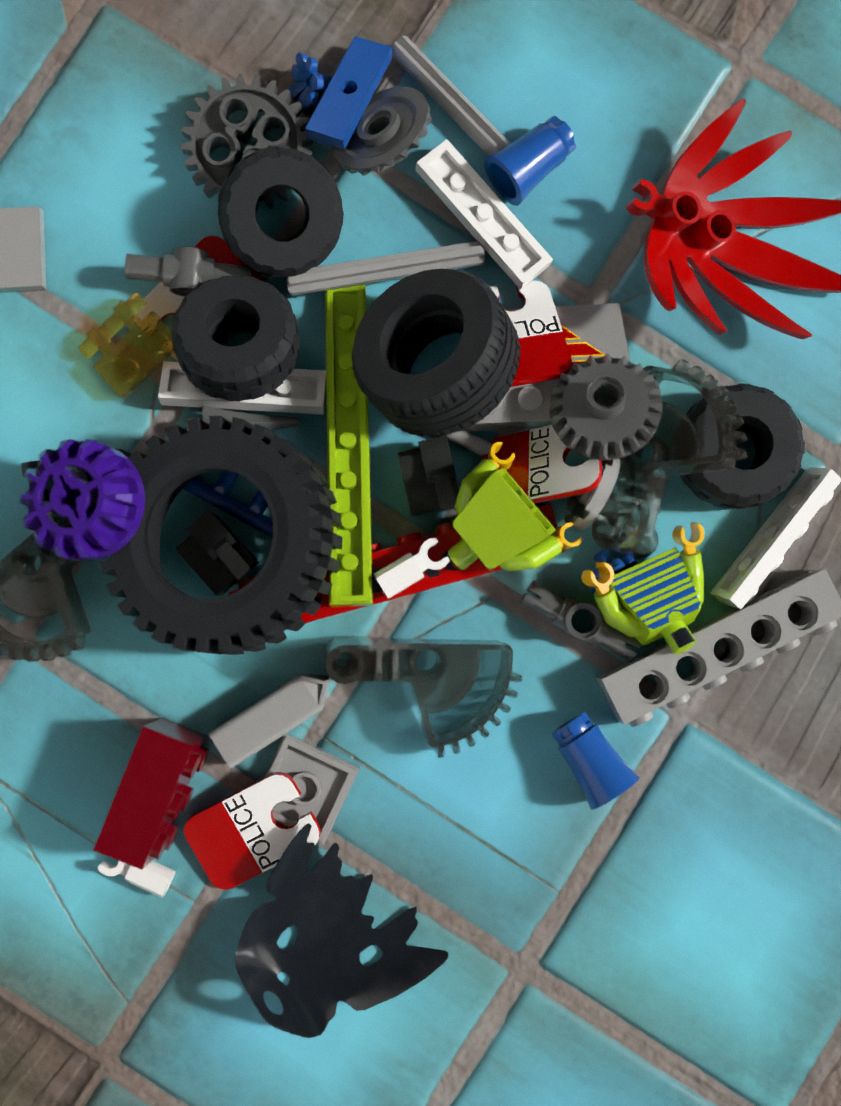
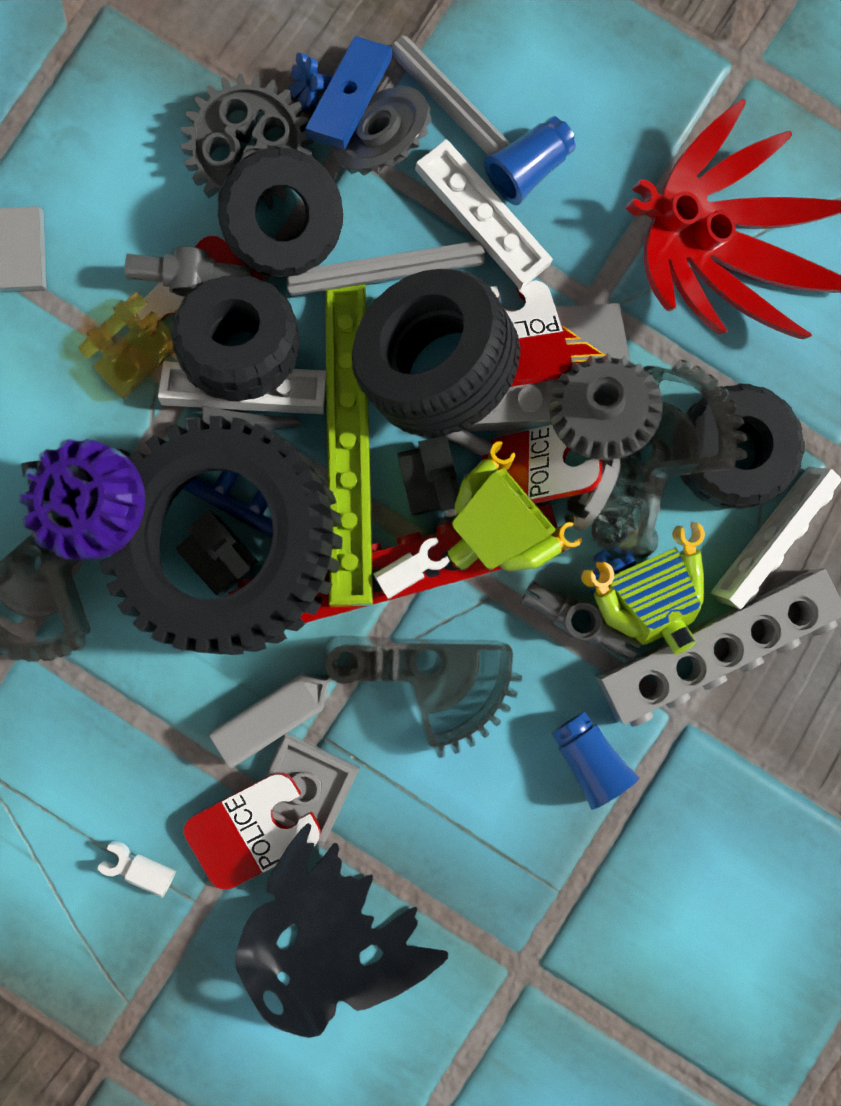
(152, 793): dark red brick -> none

